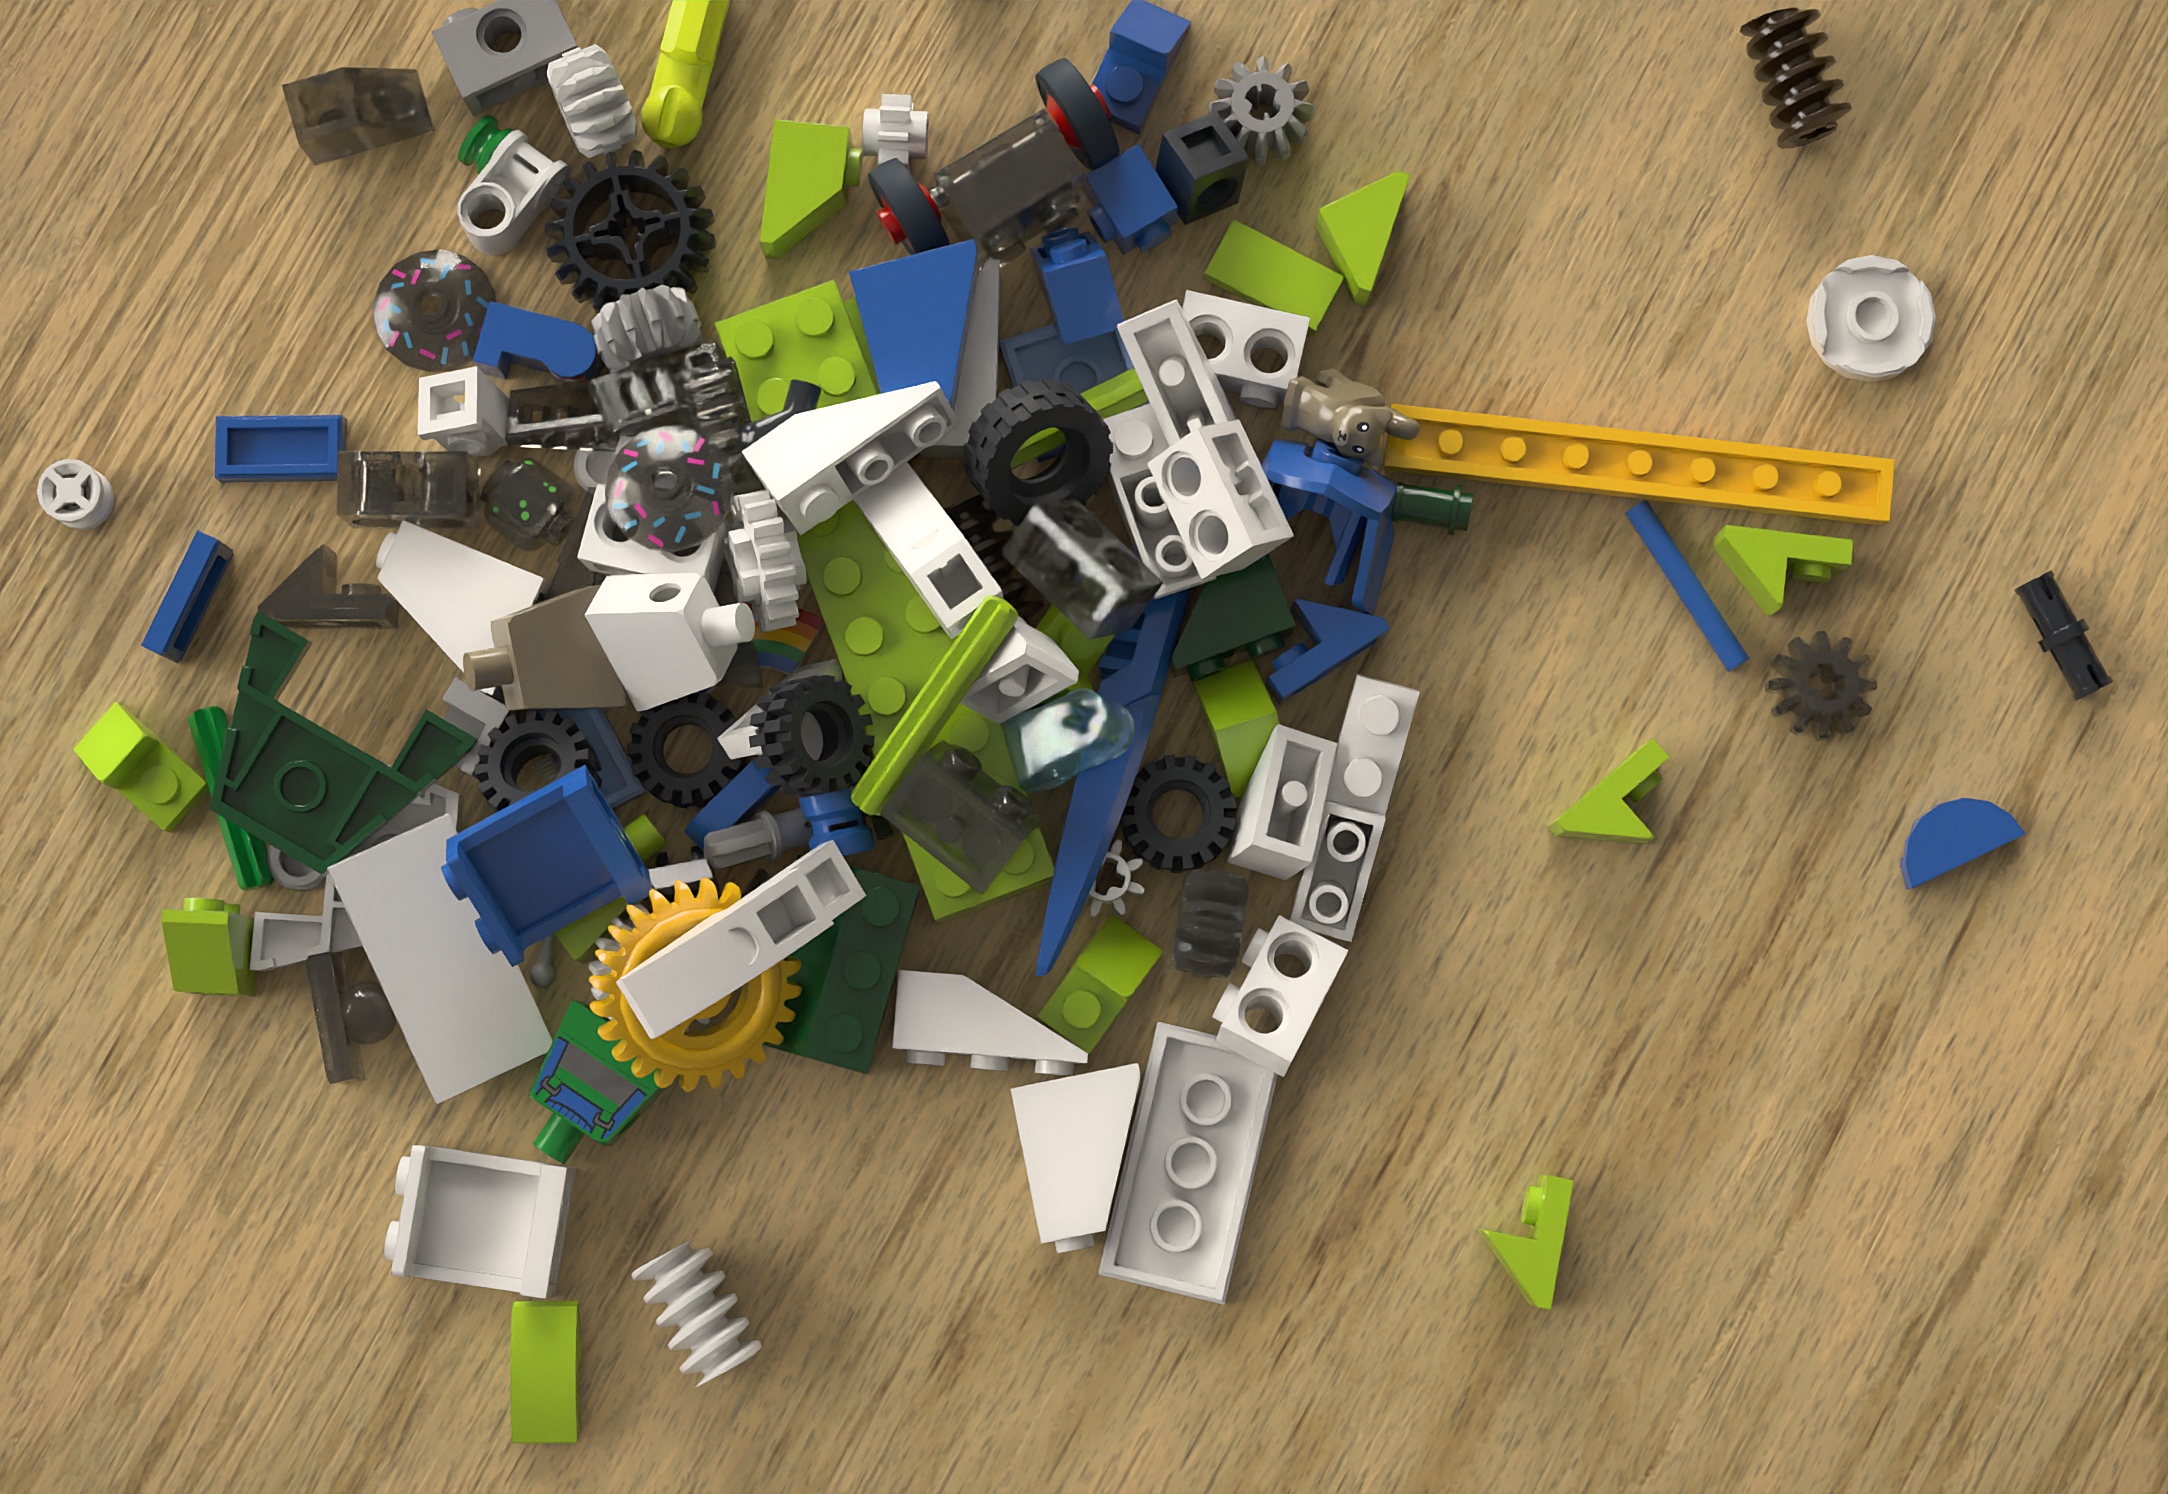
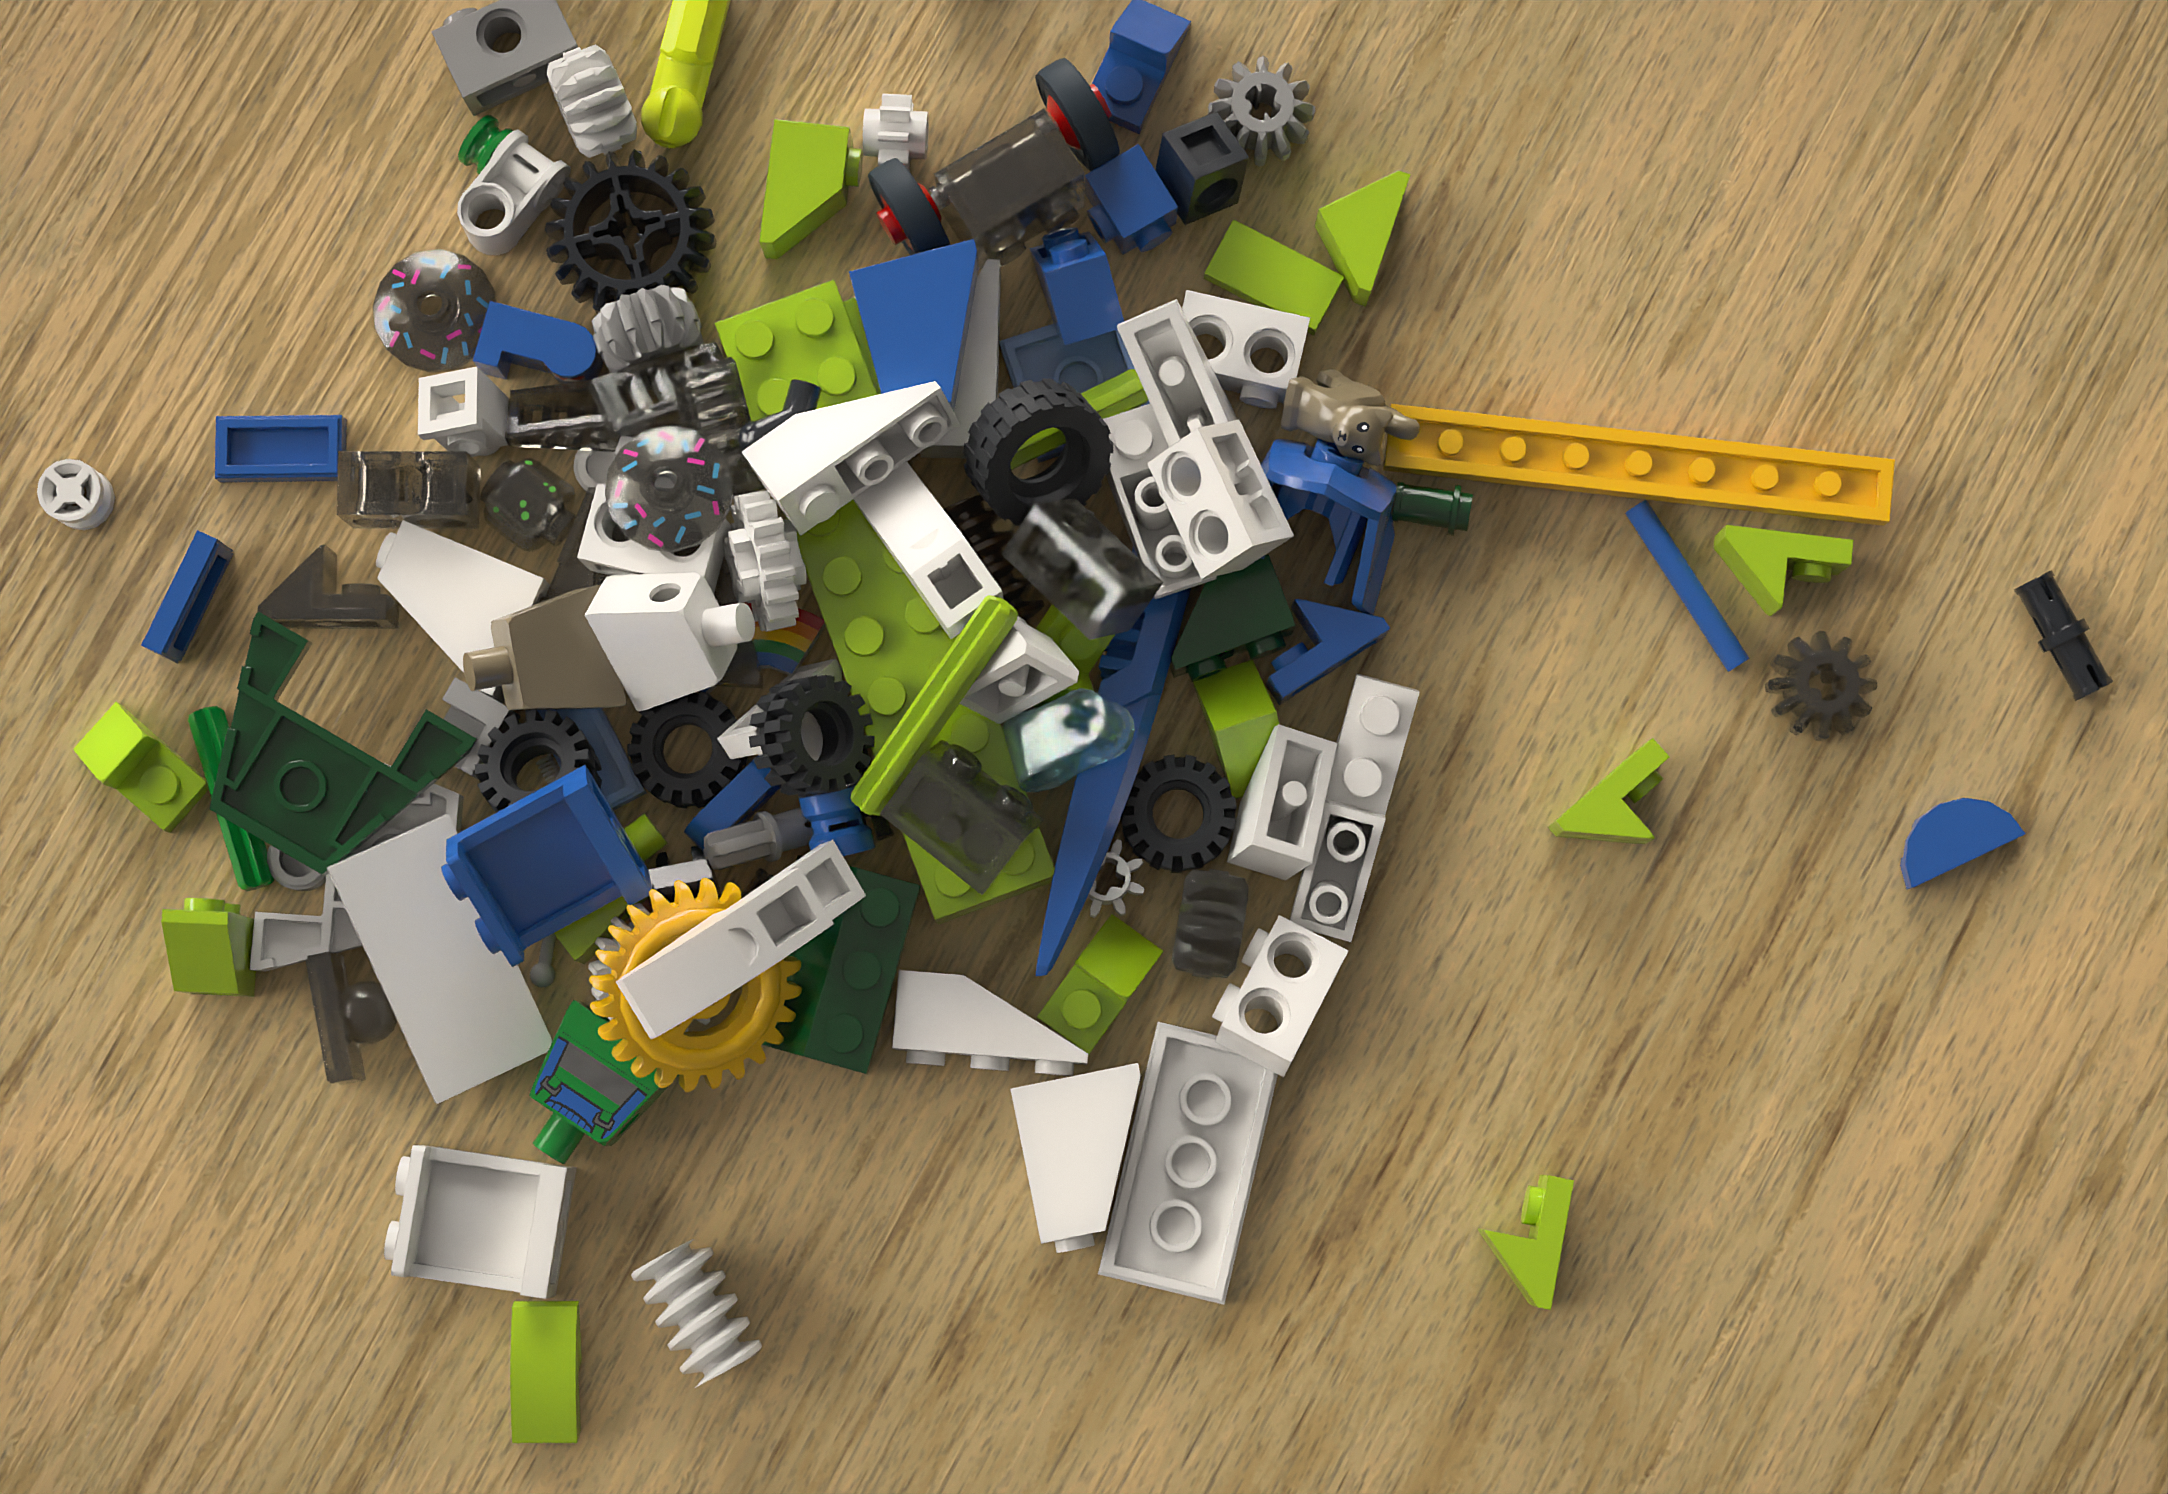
(356, 110): clear smoke slope -> none
(1794, 75): dark brown piece -> none
(1870, 319): white tile -> none

